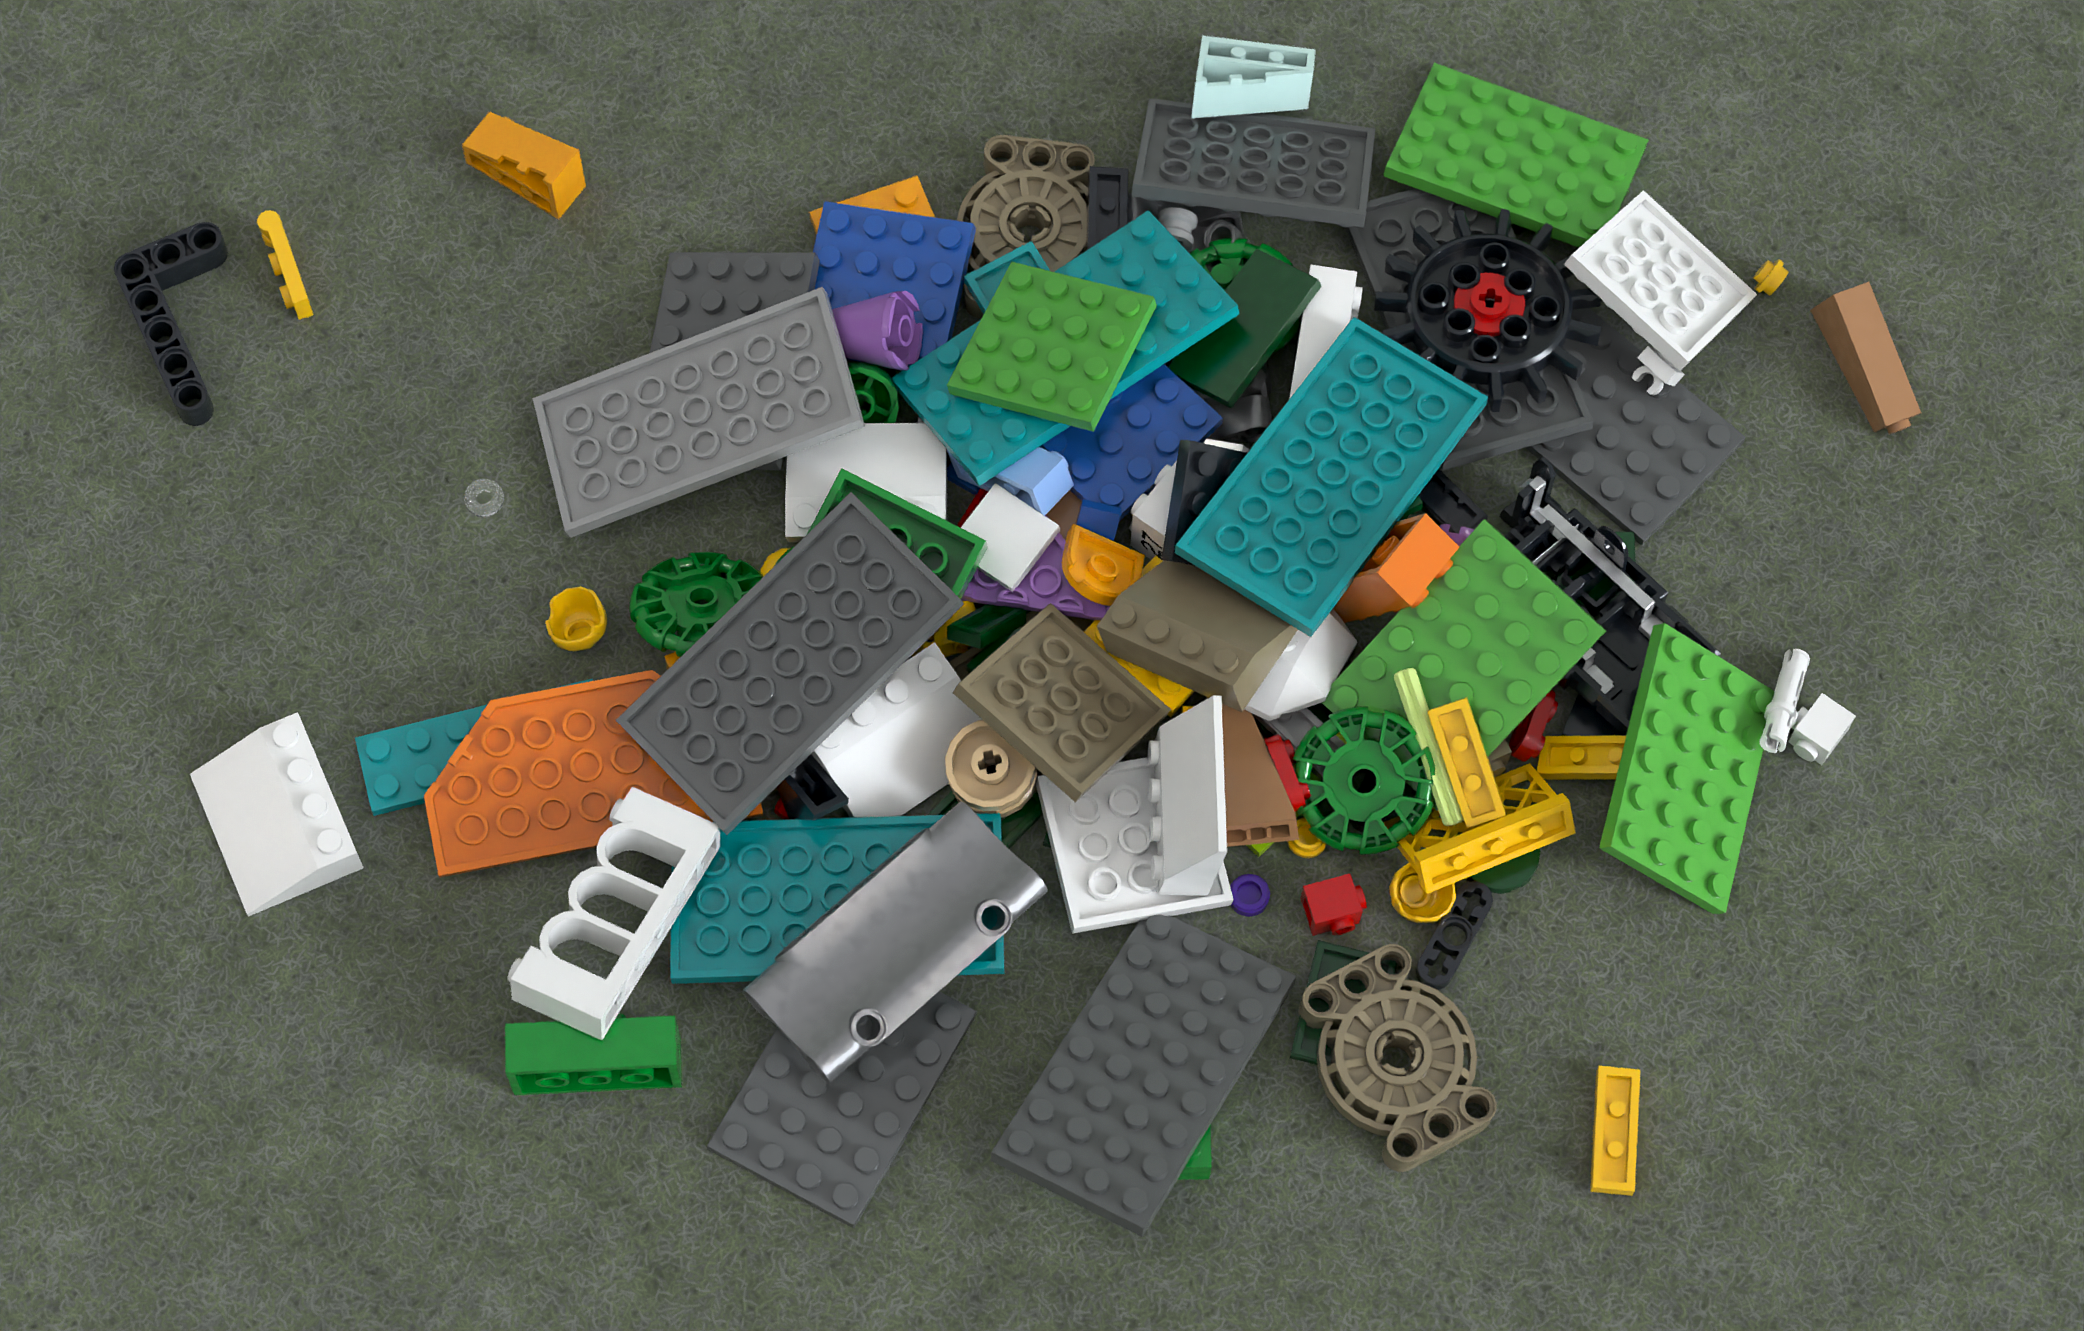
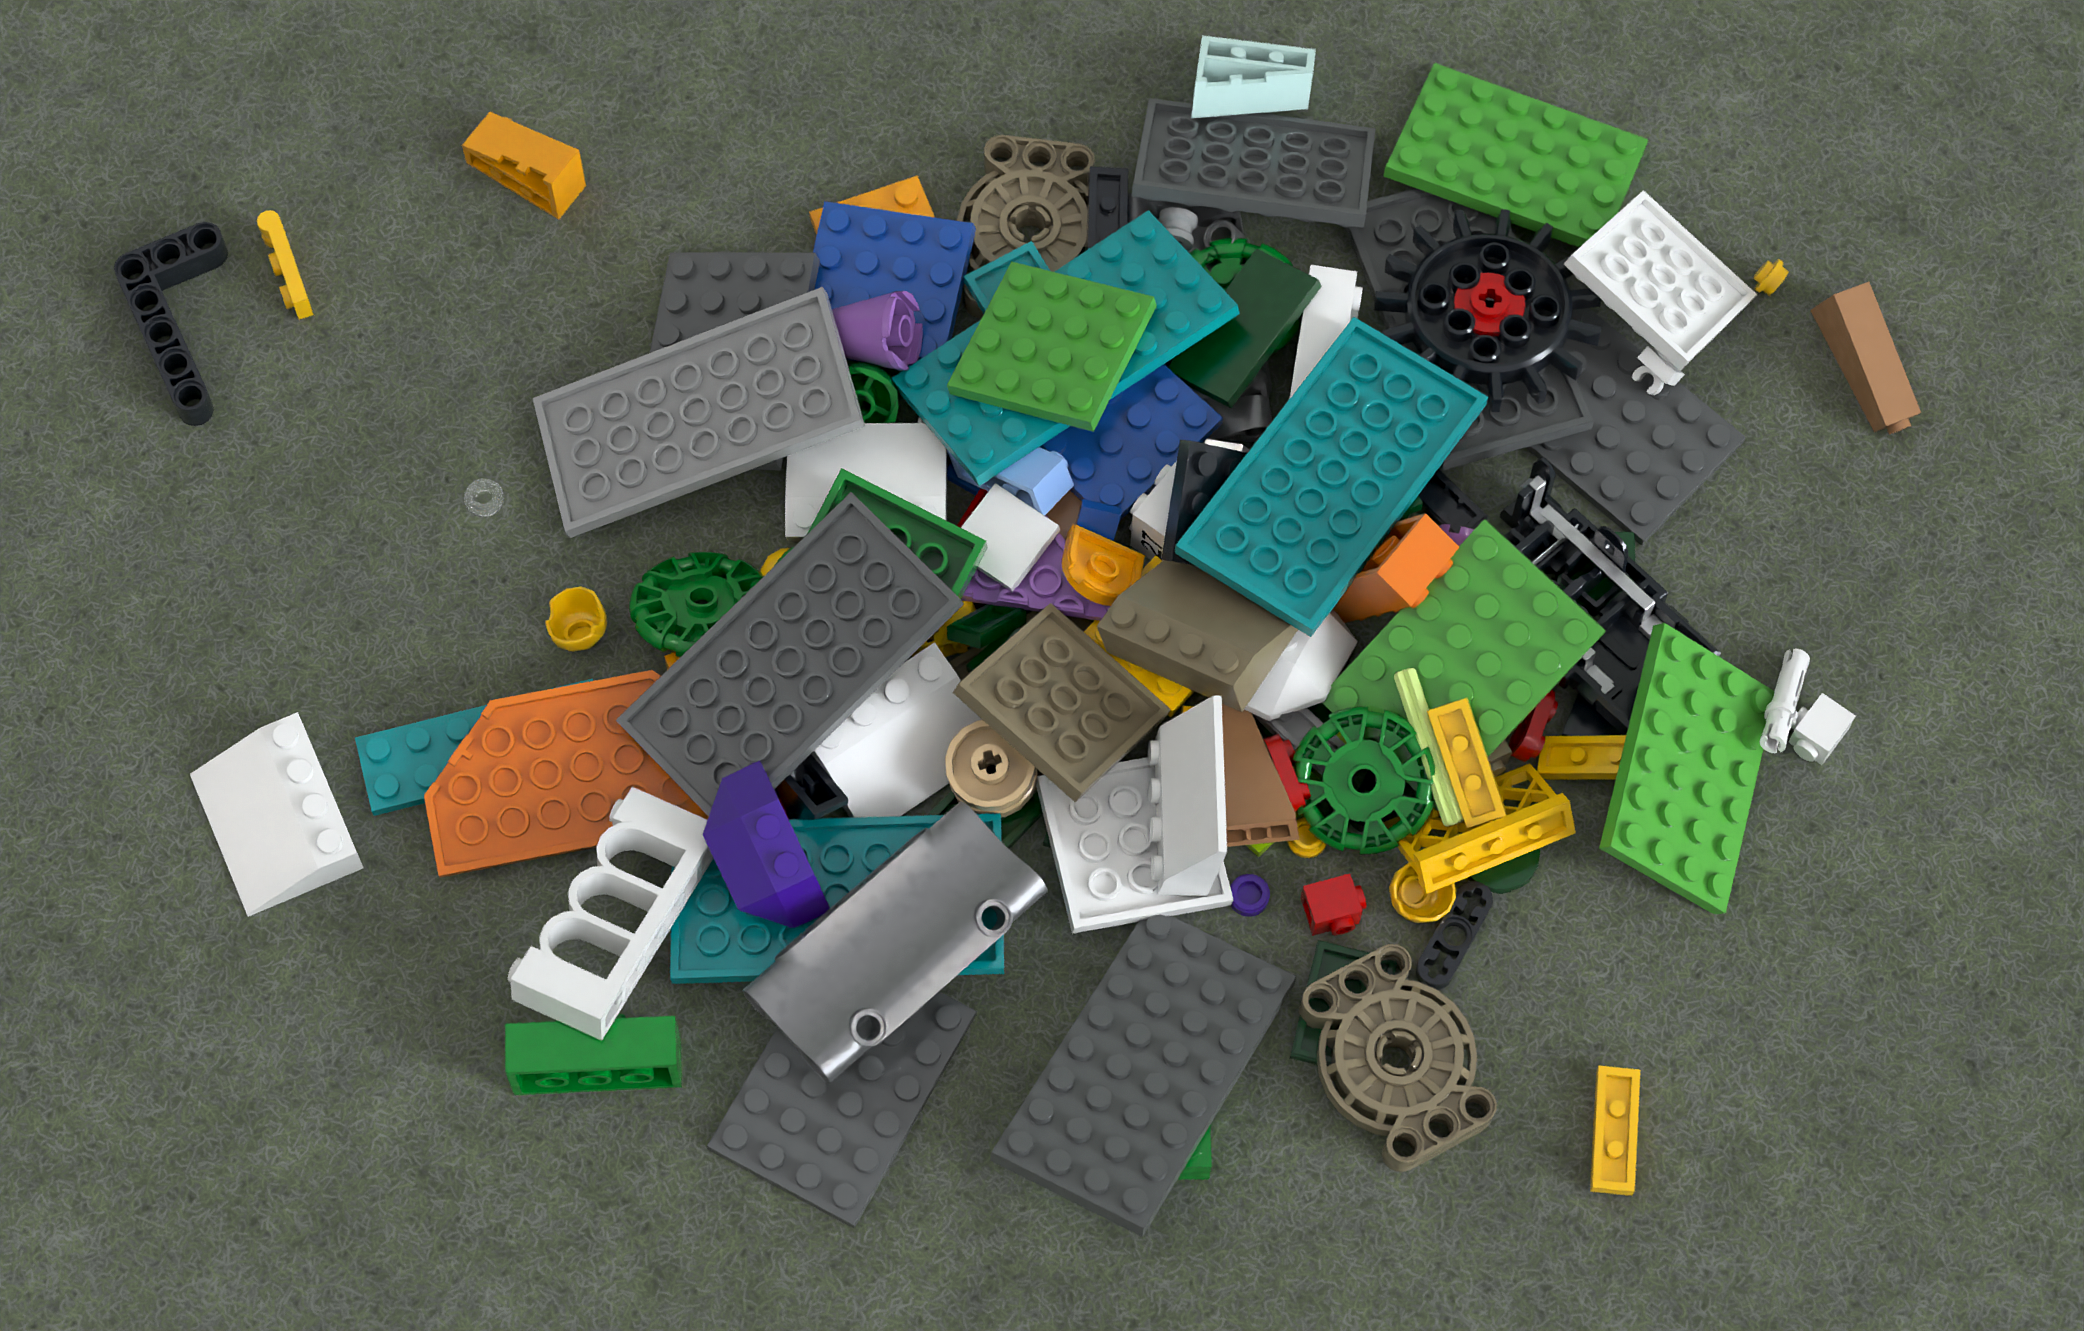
(761, 851): none -> dark purple wedge

